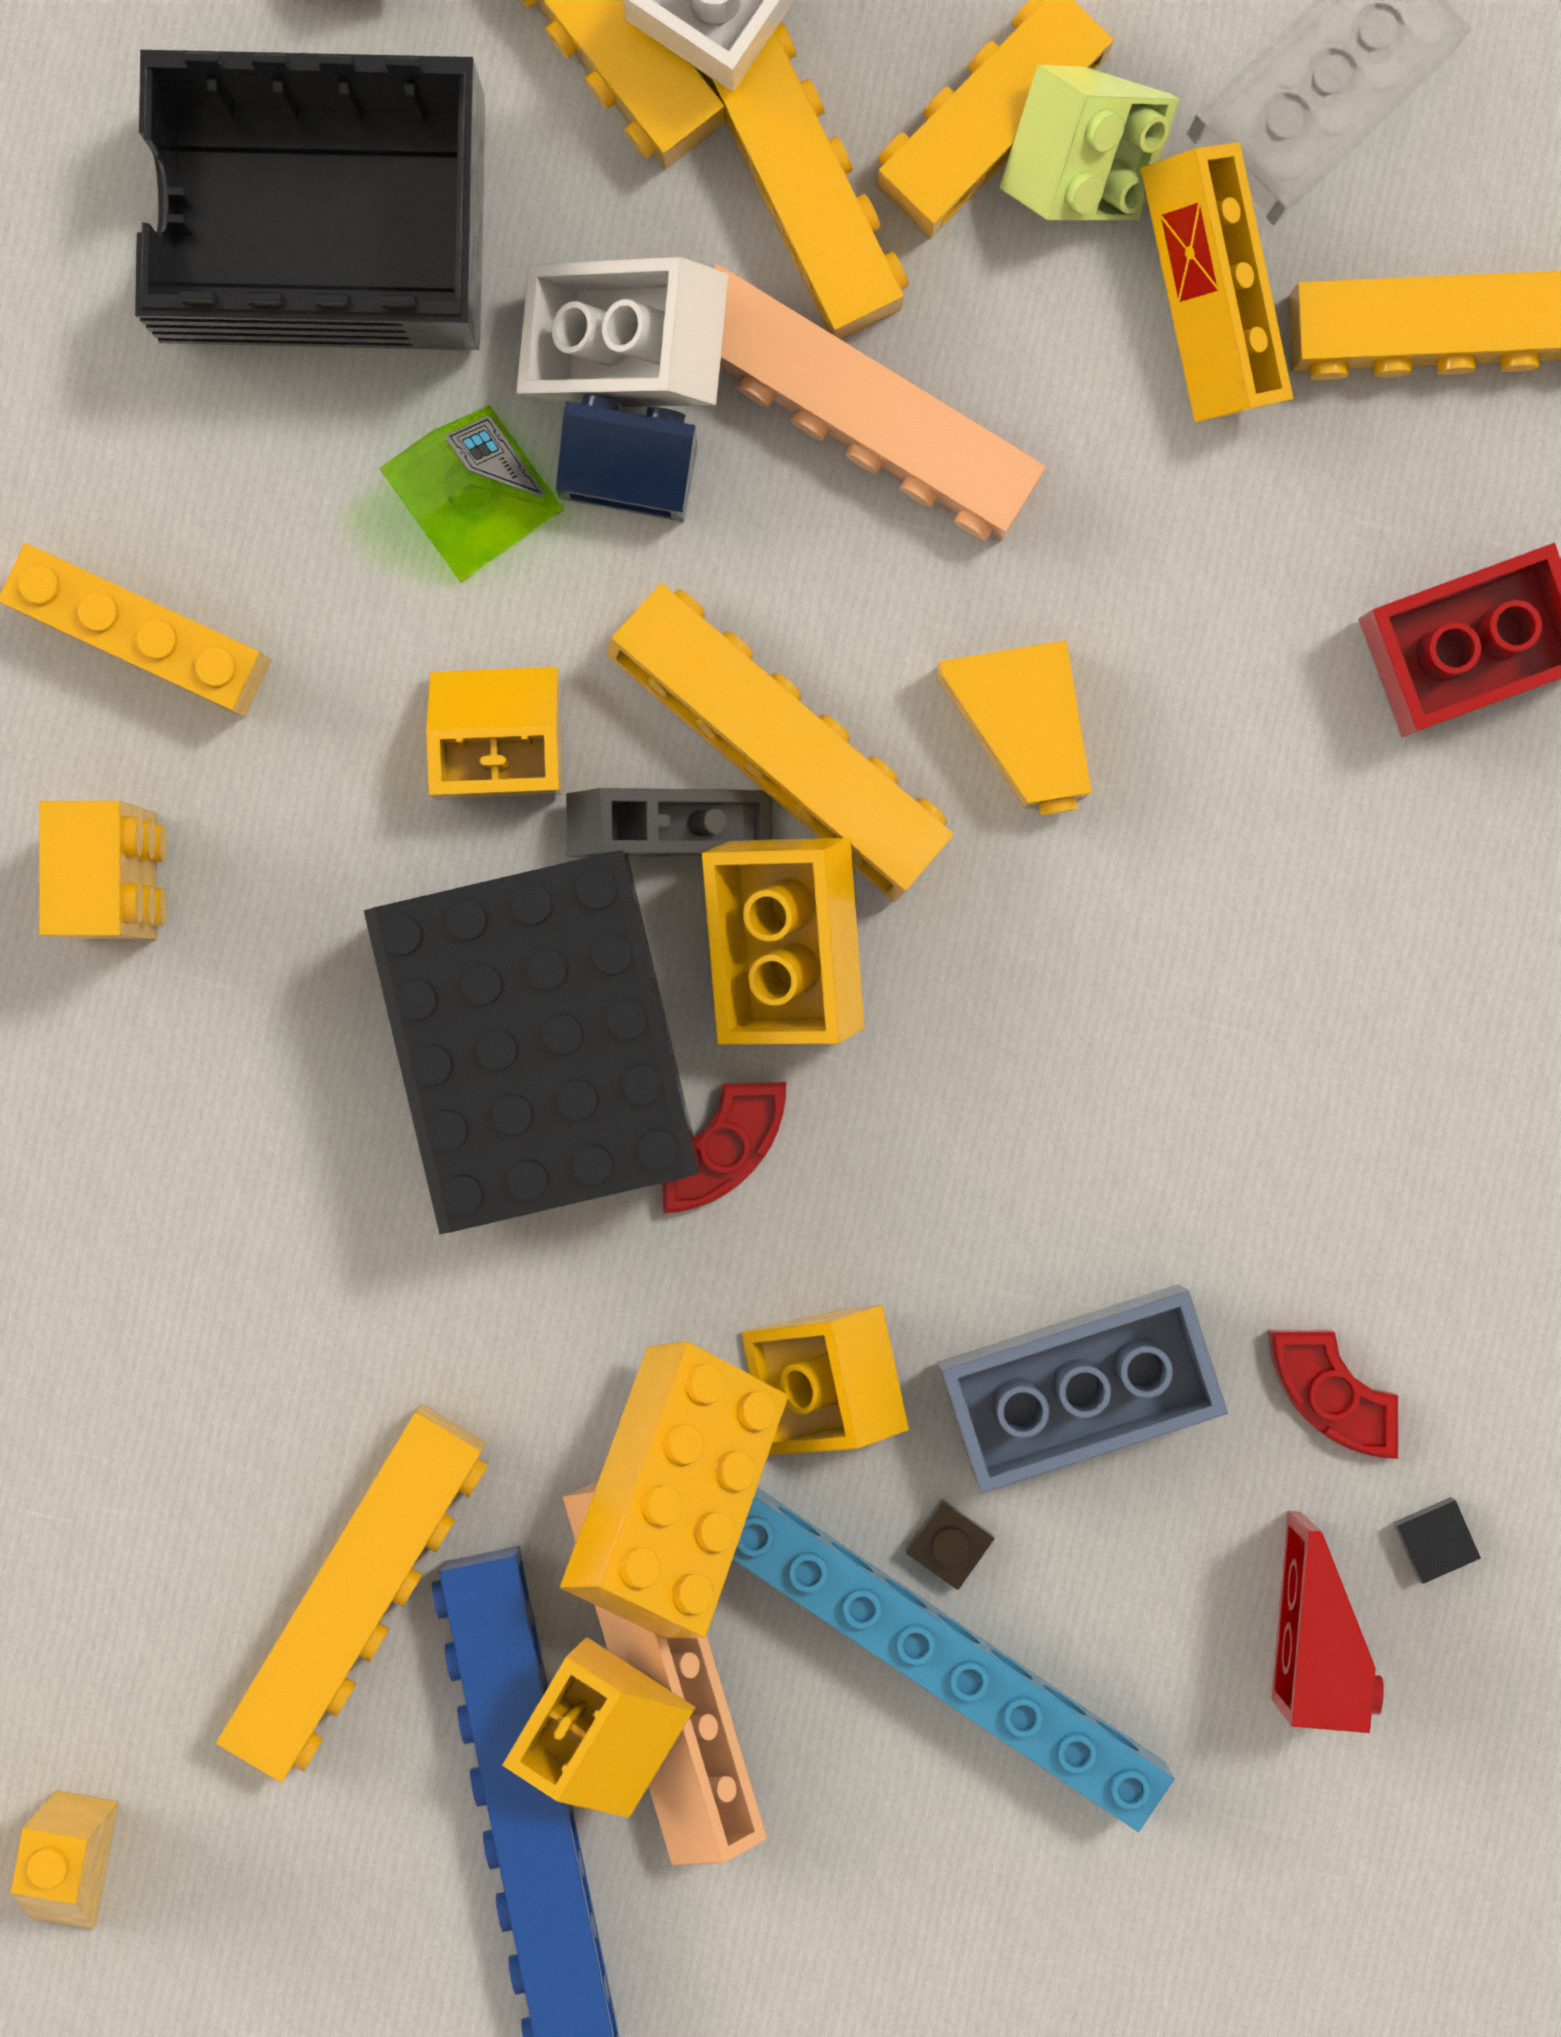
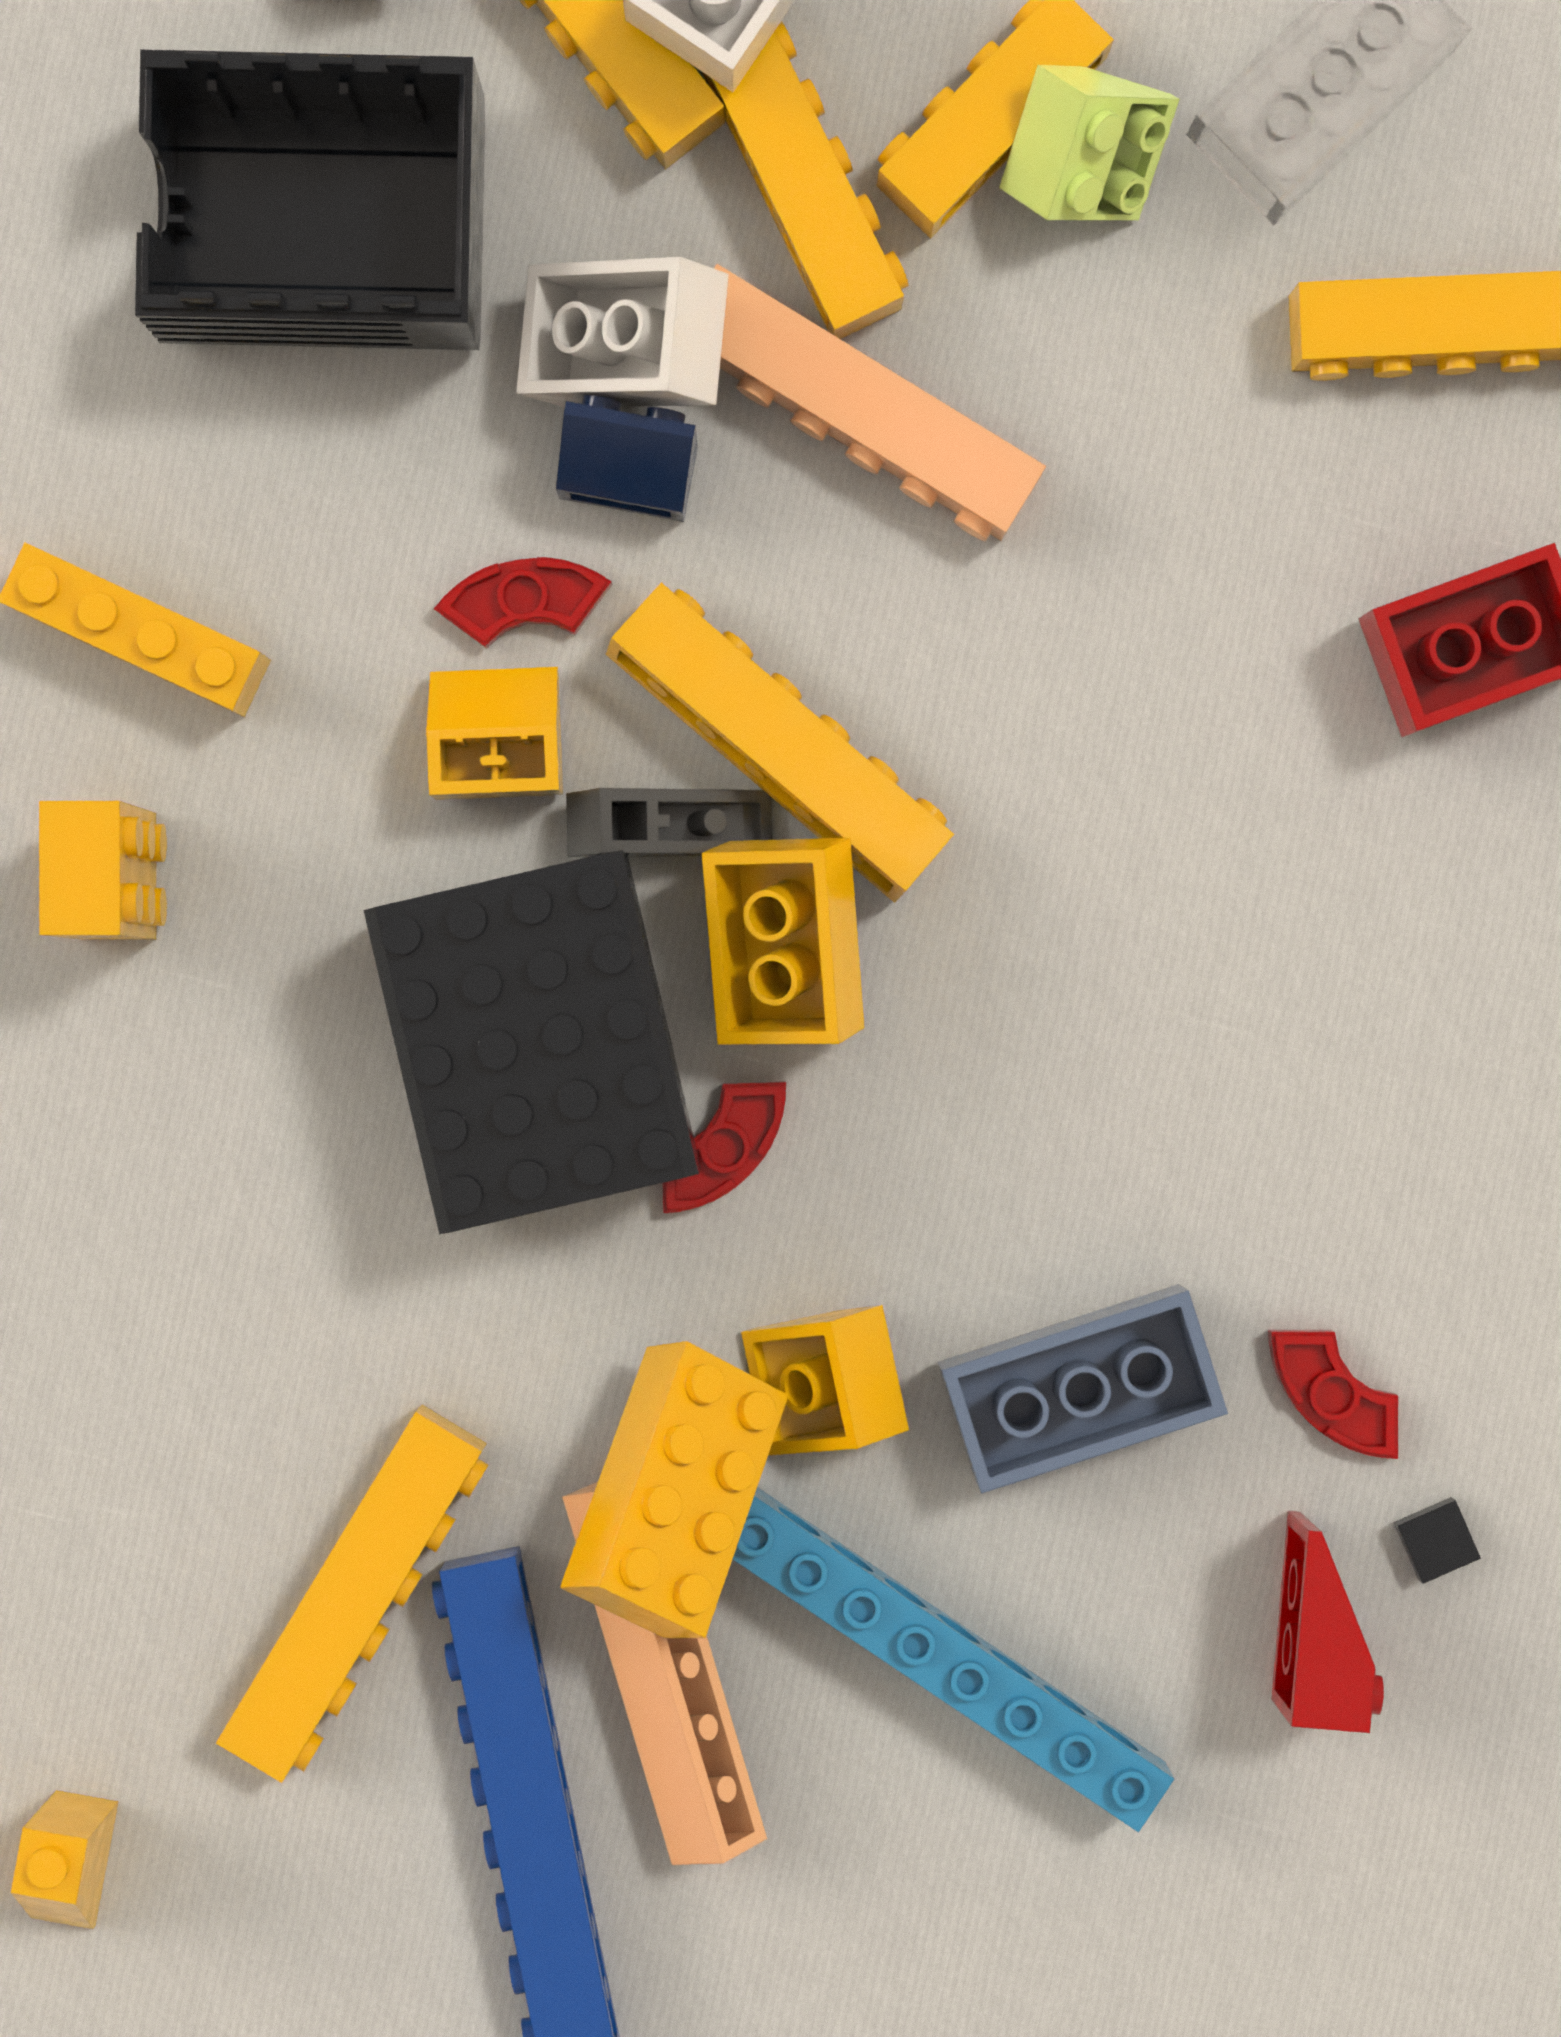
(471, 491): clear neon green slope -> none
(522, 594): none -> red tile
(598, 1733): yellow slope -> none
(949, 1544): dark brown plate -> none
(1025, 720): yellow slope -> none
(1216, 281): yellow brick -> none

